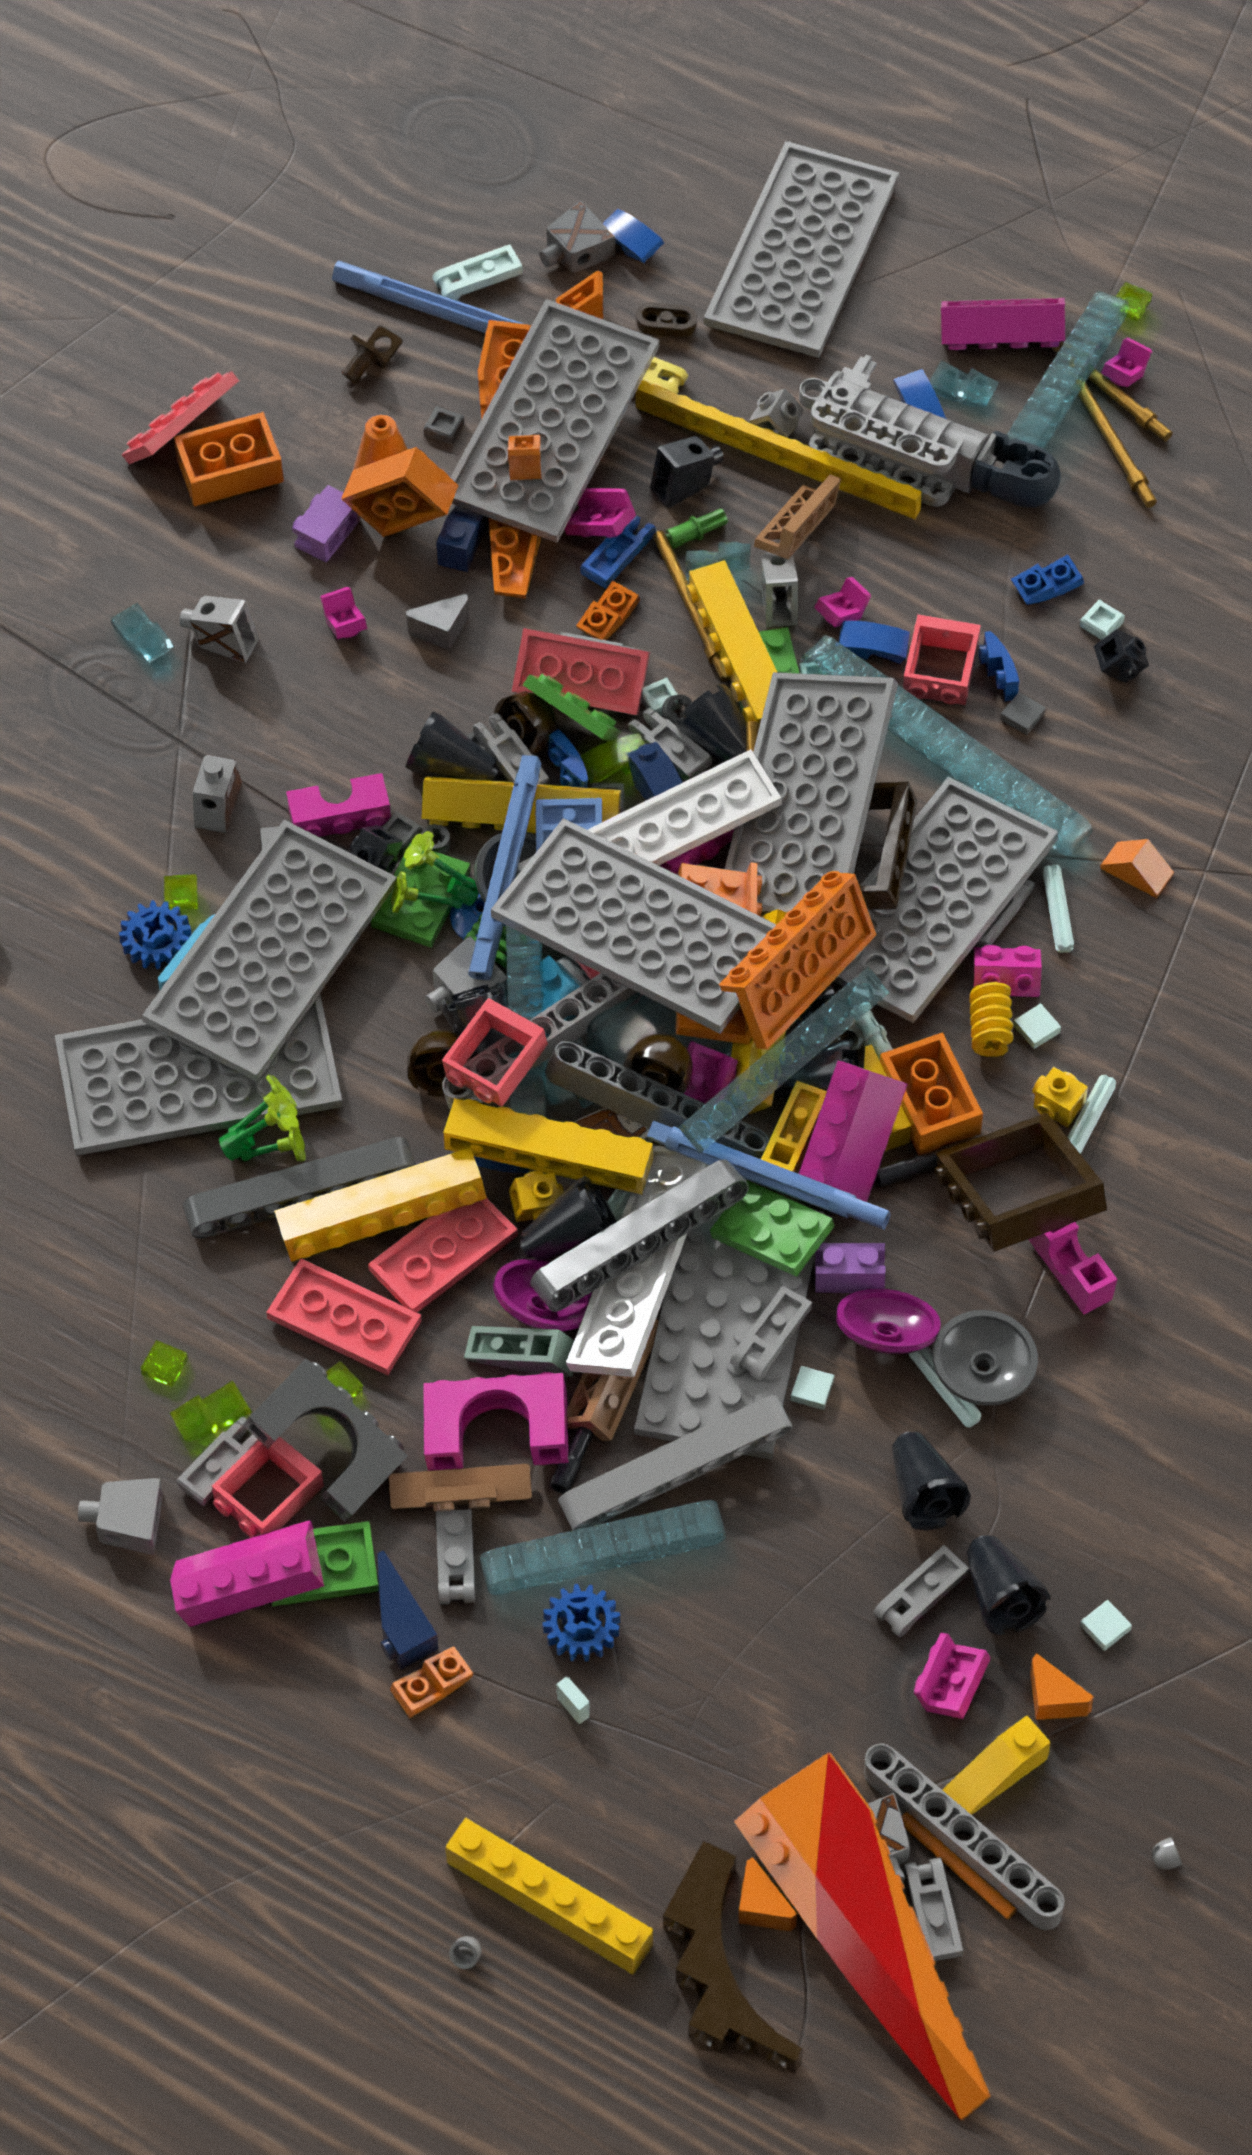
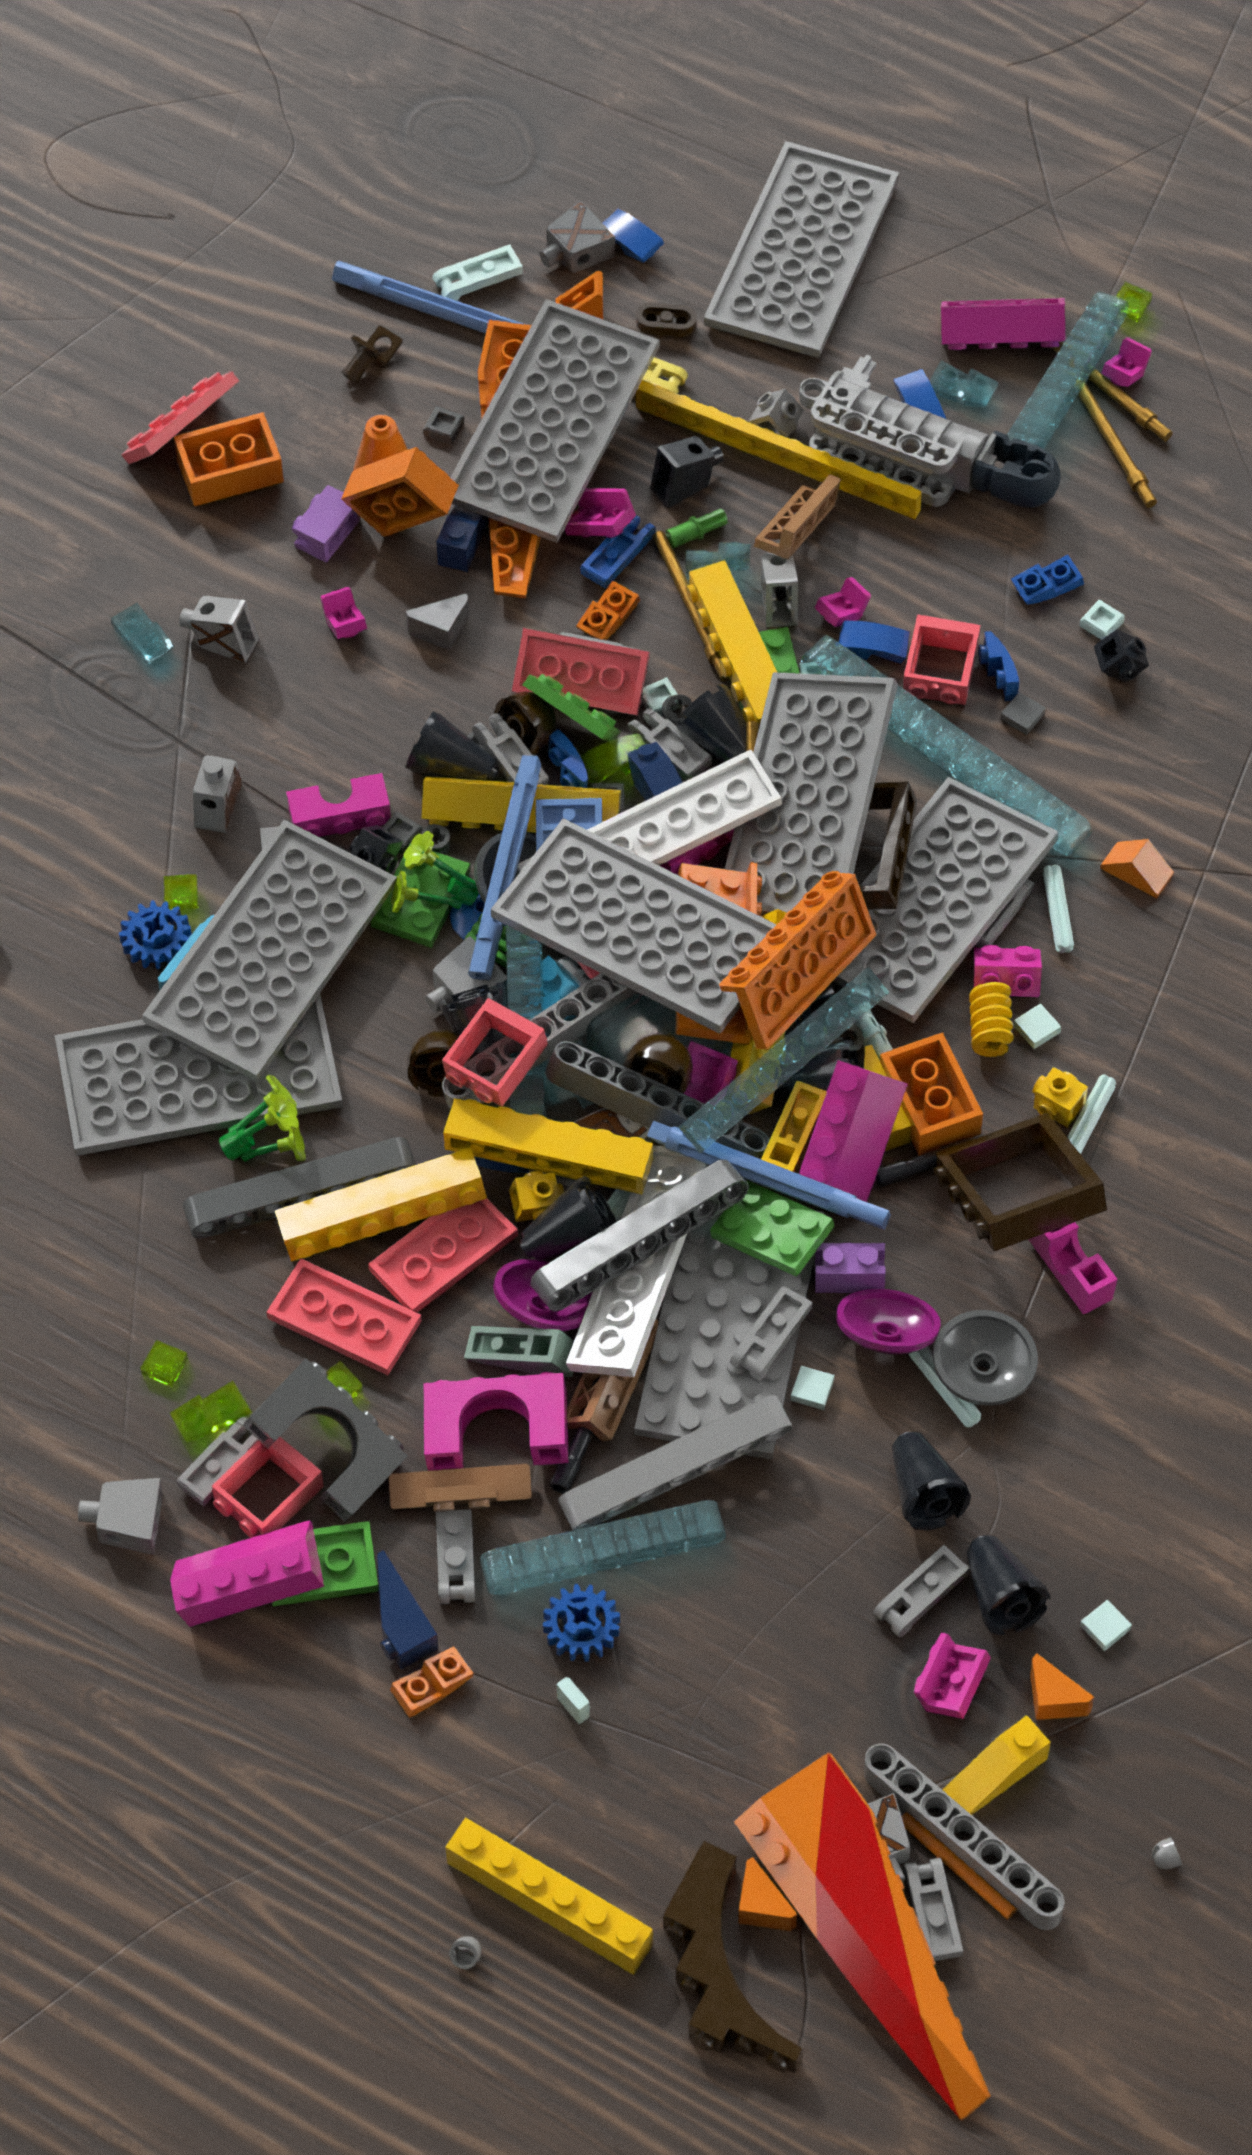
(524, 457): orange slope -> none

